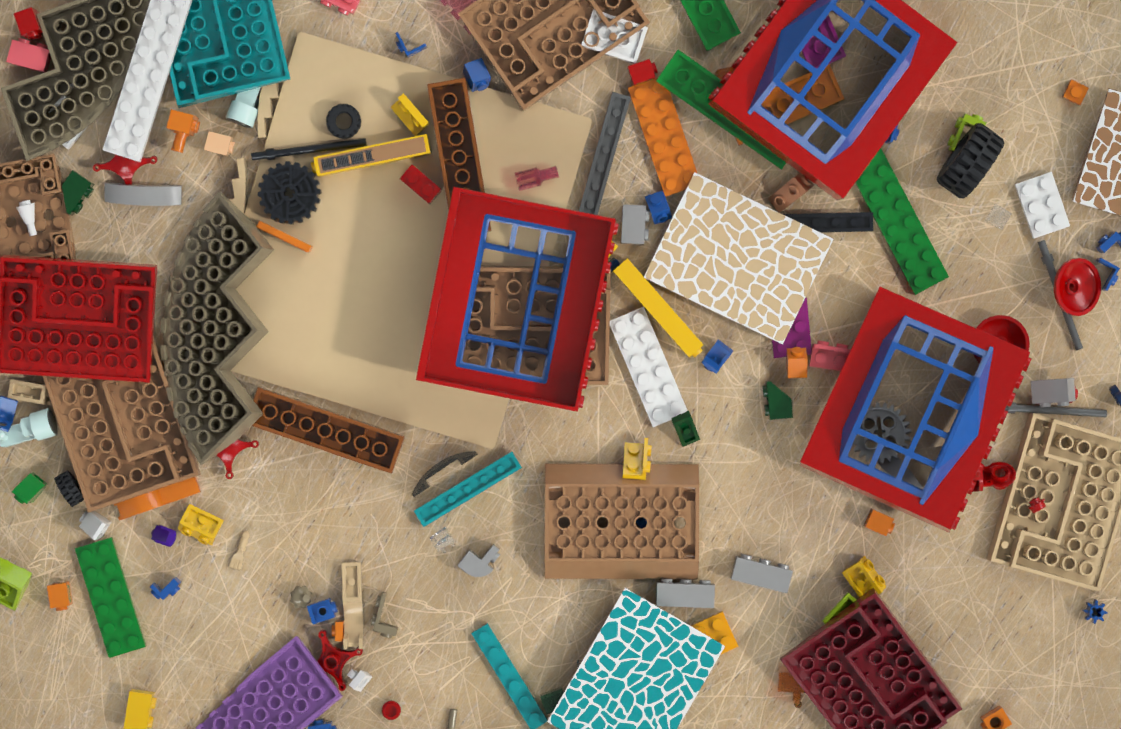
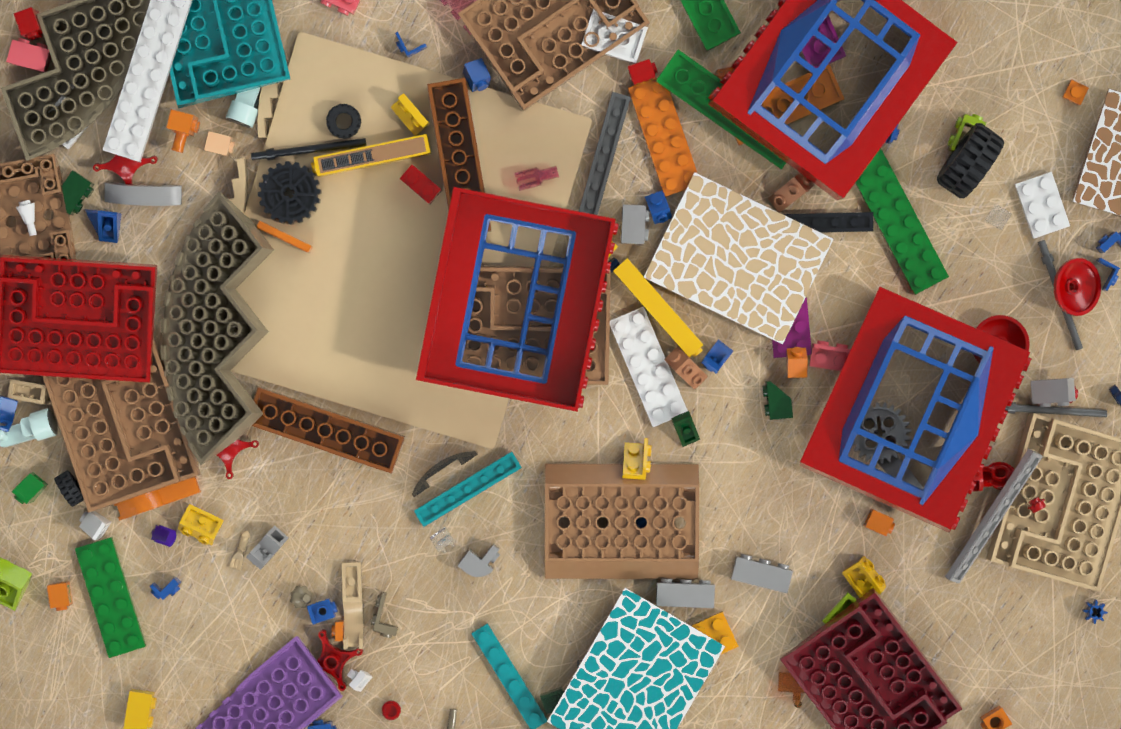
(105, 224): none -> blue slope
(267, 547): none -> light grey brick
(685, 367): none -> nougat bracket
(994, 516): none -> light grey tile

